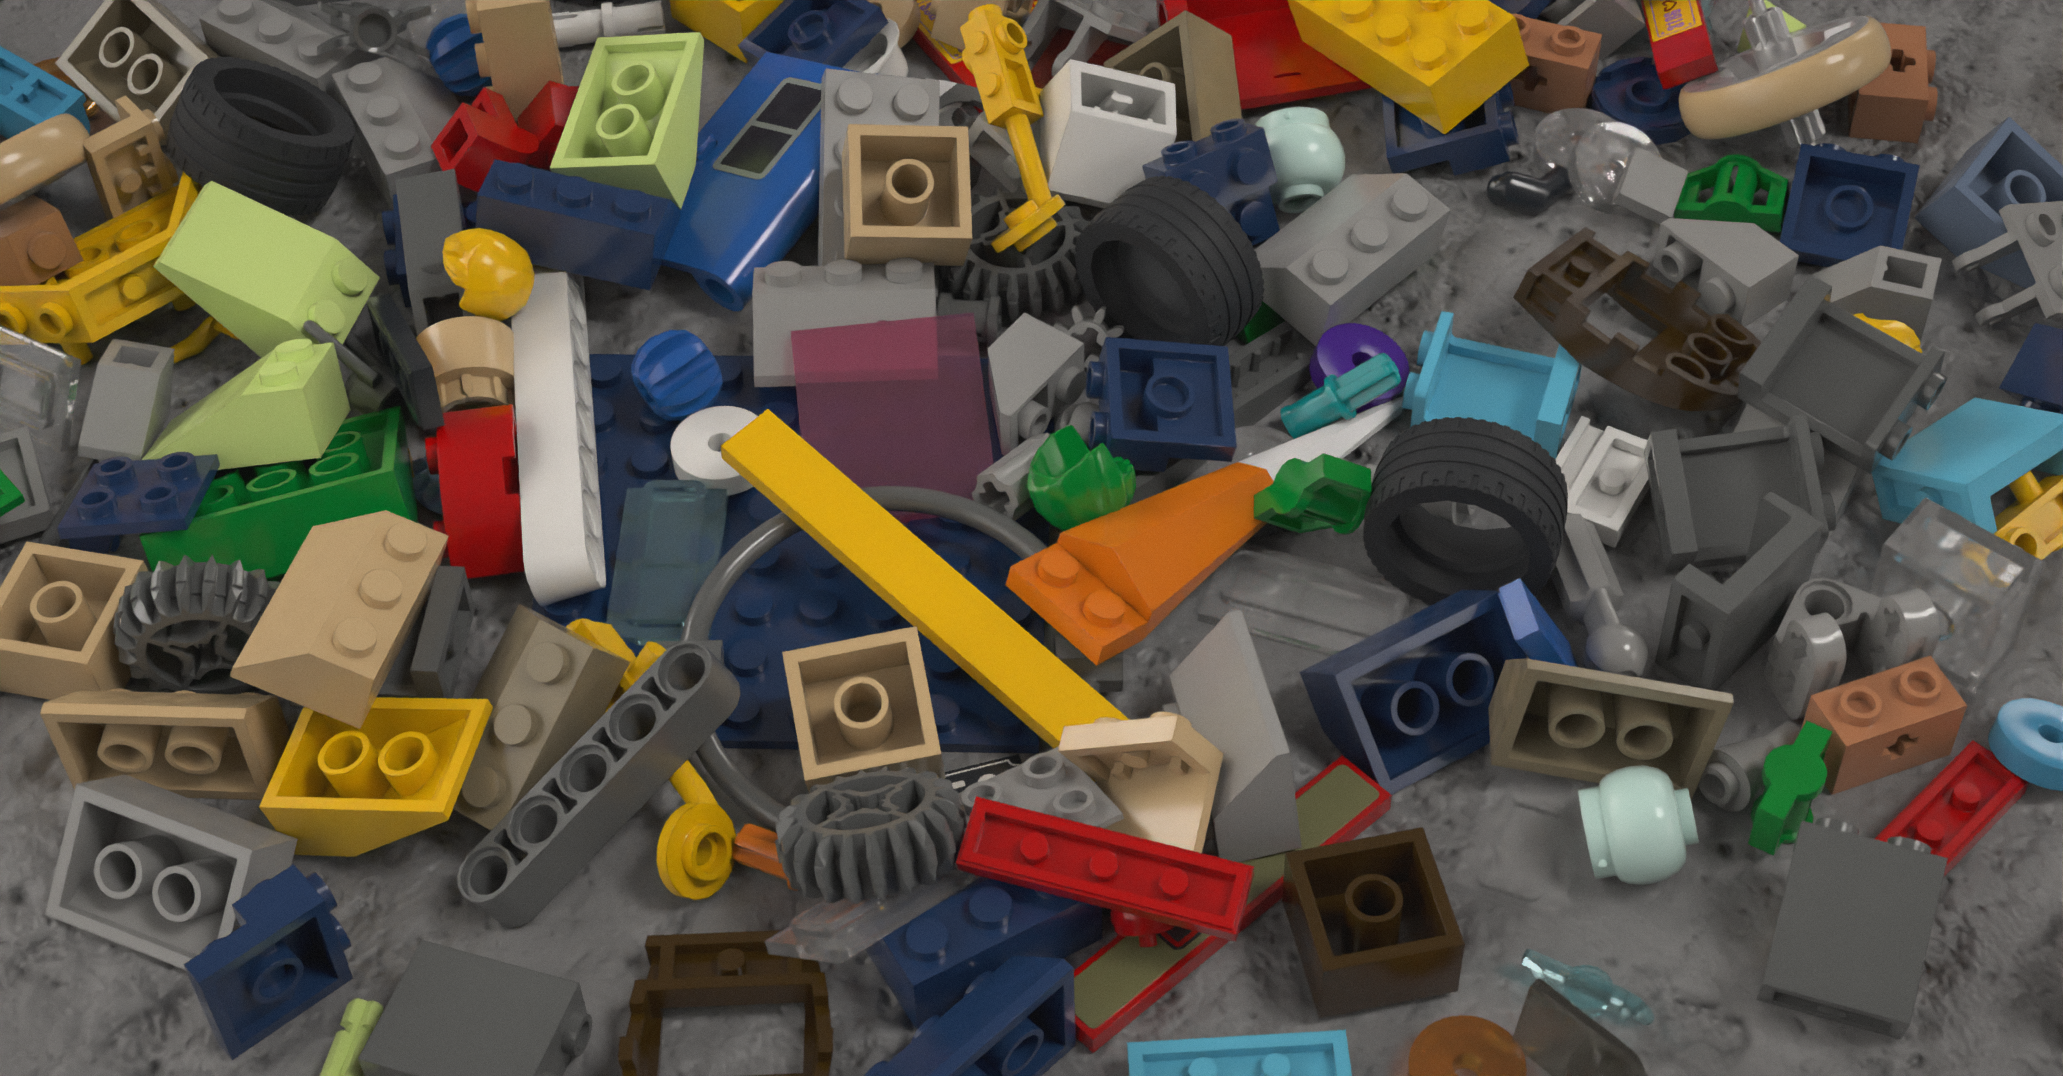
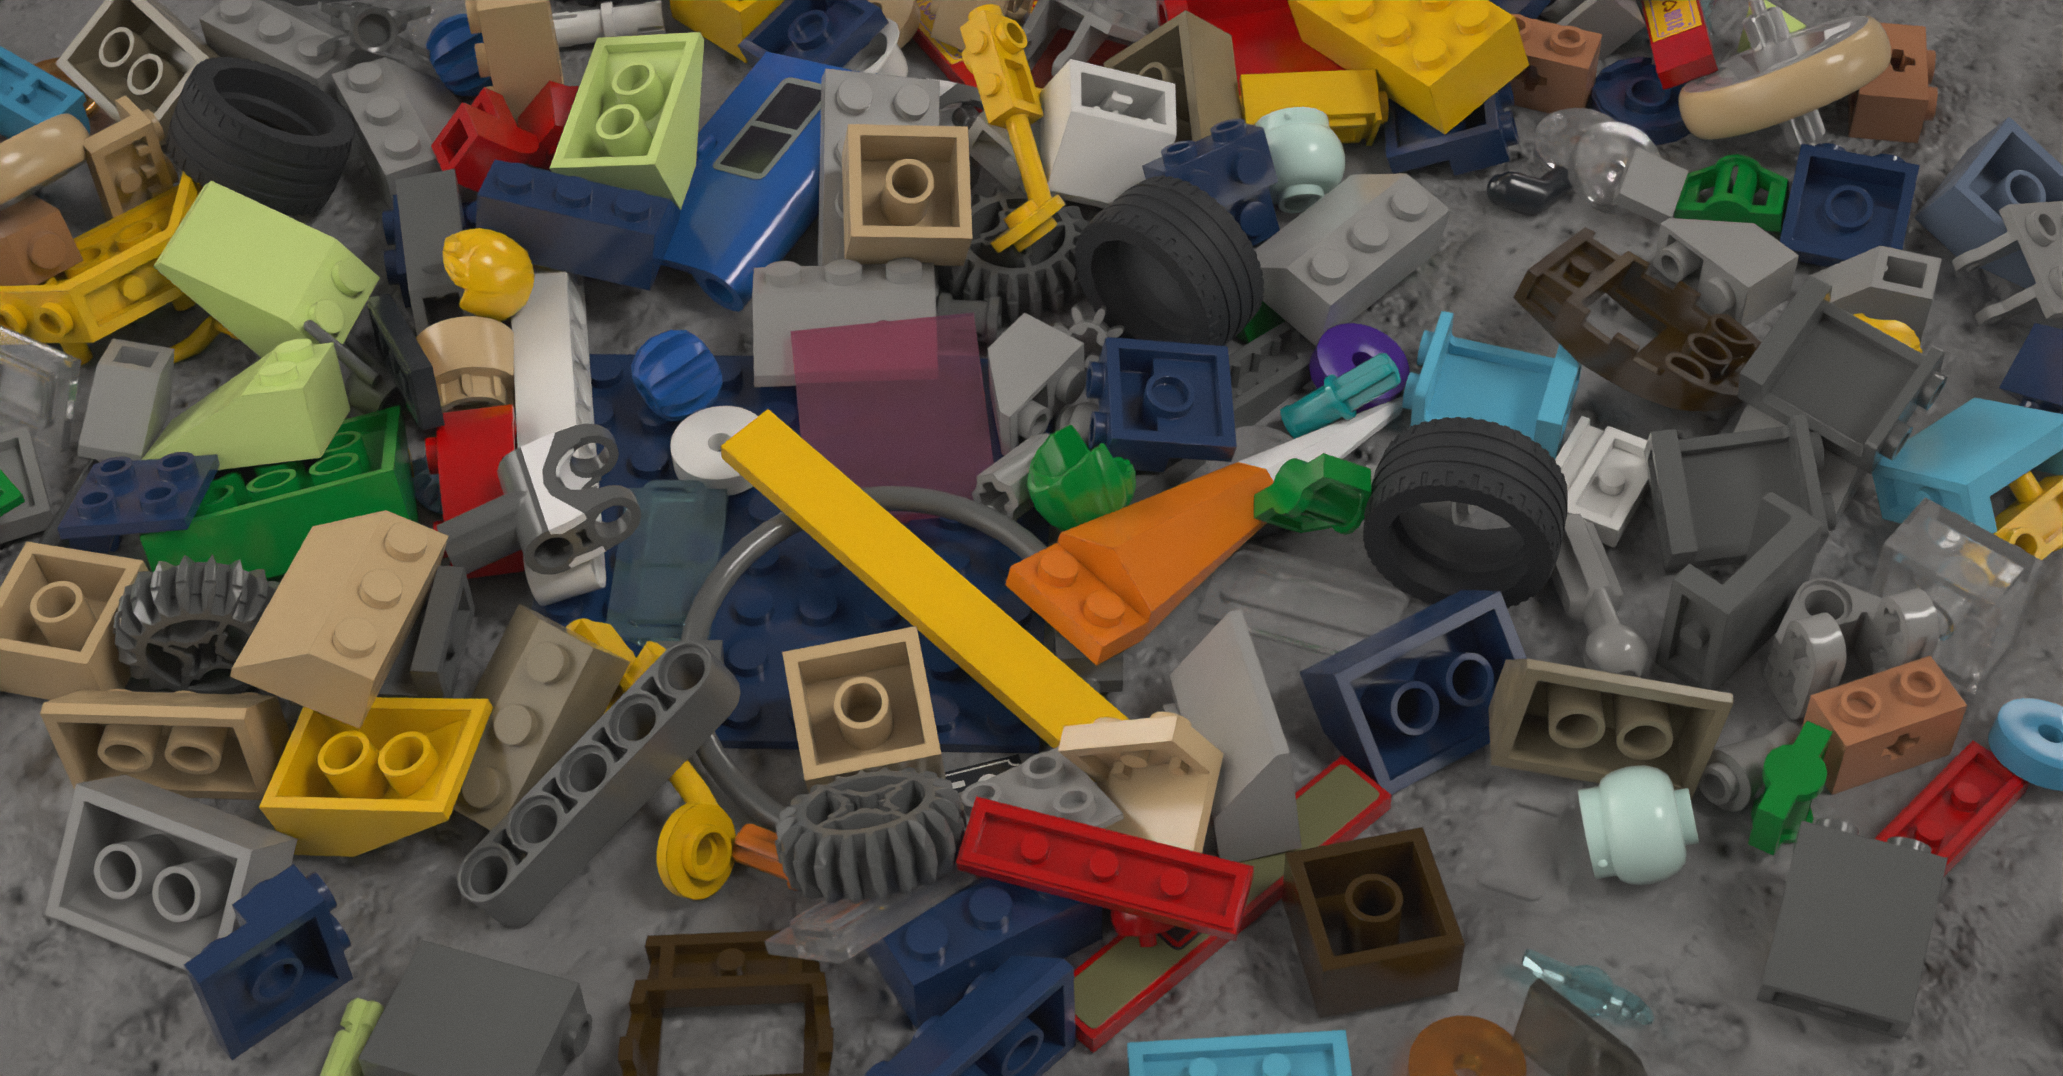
(546, 507): none -> dark grey connector
(1345, 96): none -> yellow window
(1533, 627): blue tile -> none

